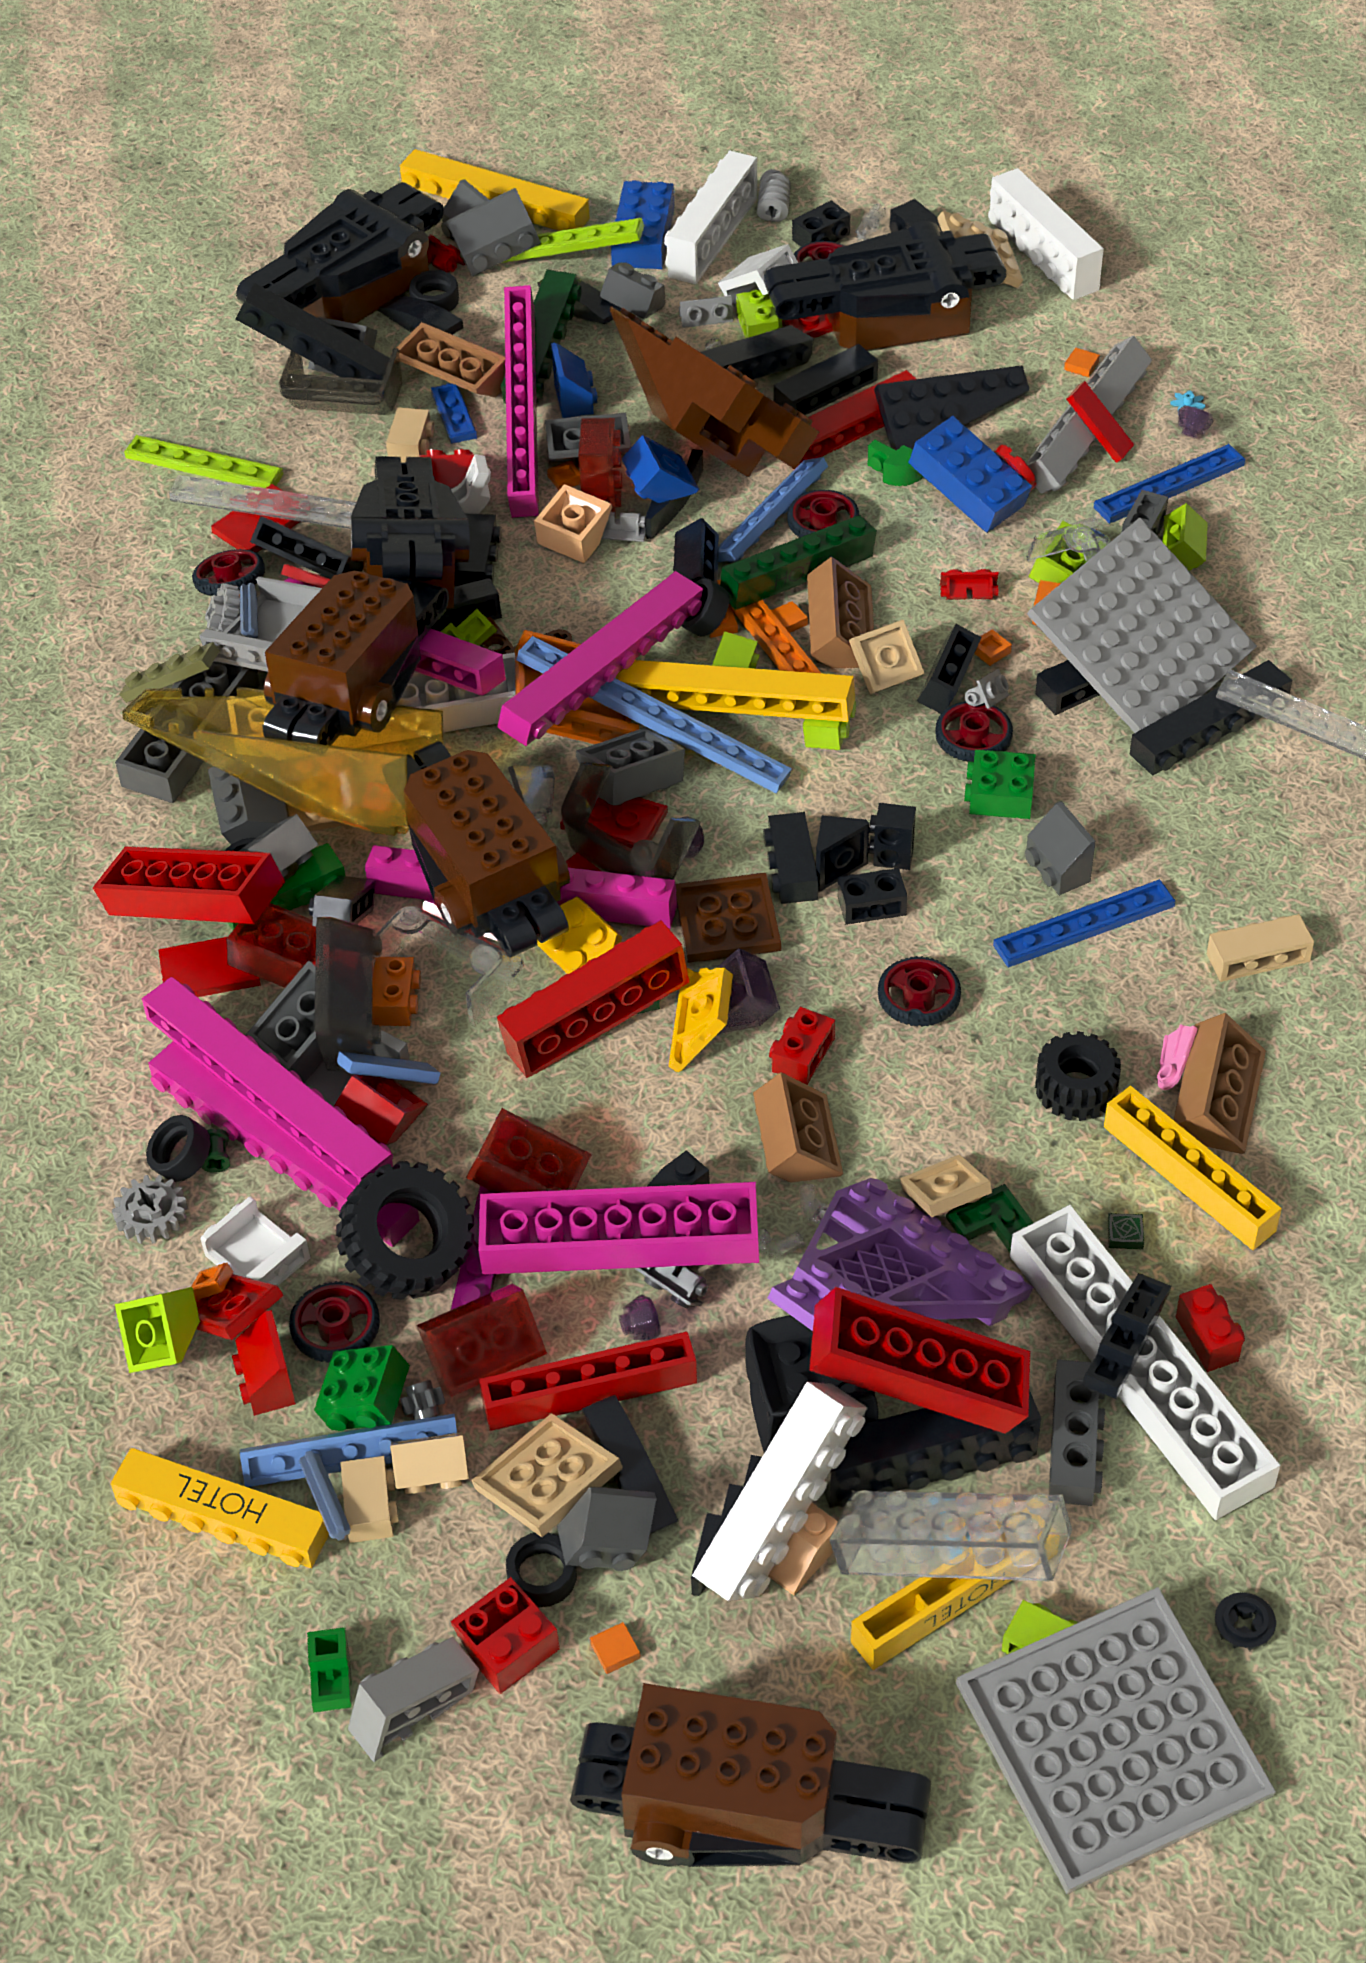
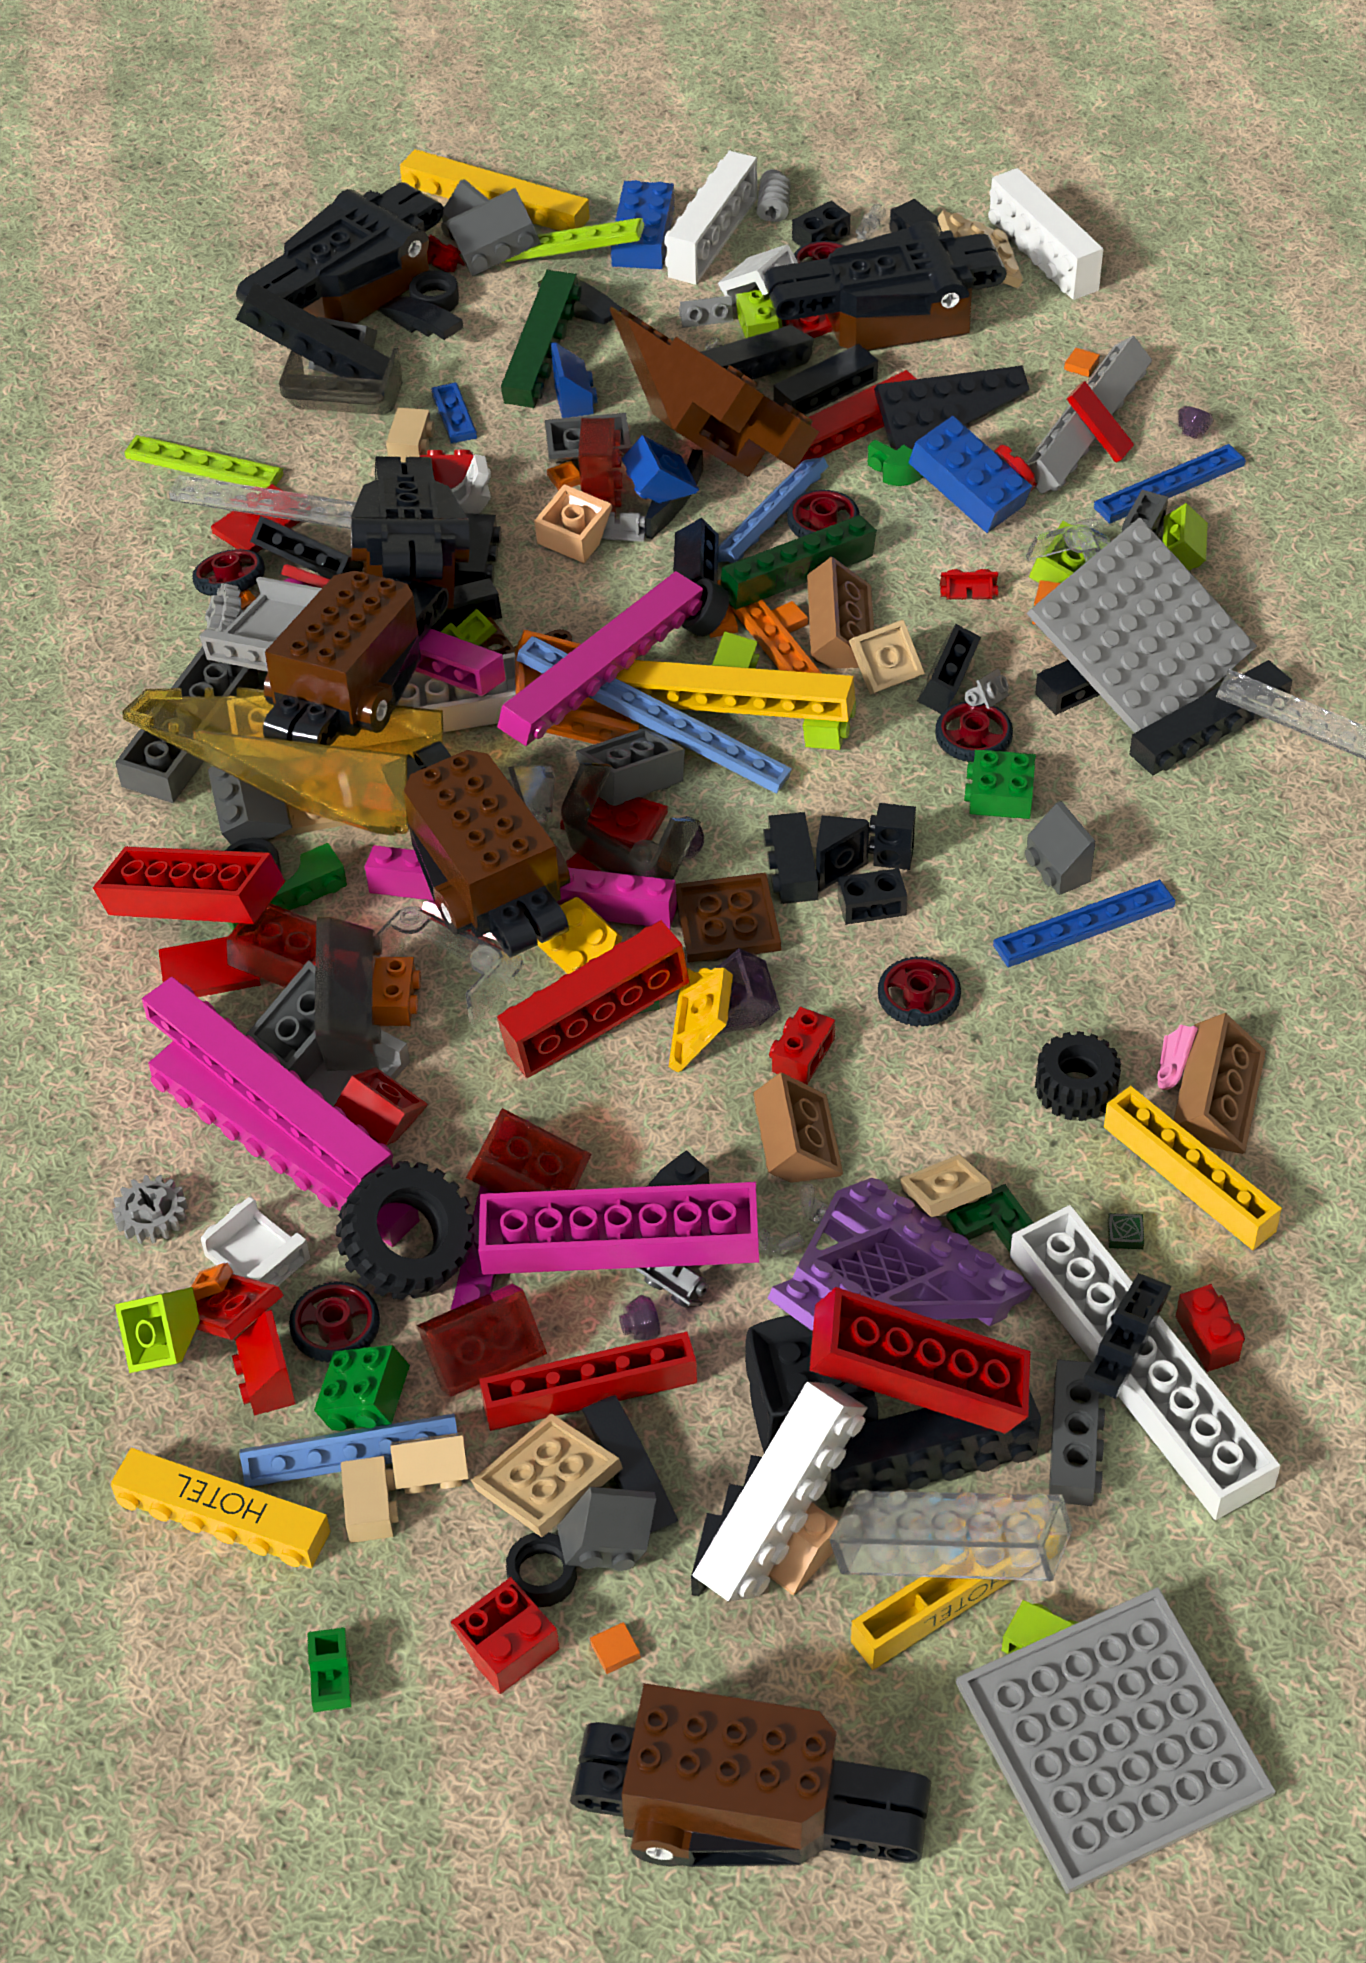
(173, 670): olive plate -> none
(189, 1159): black tyre -> none
(217, 1159): dark green bush -> none
(248, 611): sand blue axle -> none
(286, 841): dark grey slope -> none
(324, 1495): sand blue axle -> none
(344, 899): black brick -> none
(388, 1068): medium blue tile -> none
(408, 1692): light grey wedge -> none
(422, 1400): dark grey gear -> none
(453, 360): medium nougat slope -> none
(521, 402): dark pink brick -> none
(633, 291): dark grey slope -> none
(992, 647): orange plate -> none
(1188, 400): medium azure plant -> none
(1246, 1606): black gear -> none
(1260, 947): tan brick -> none

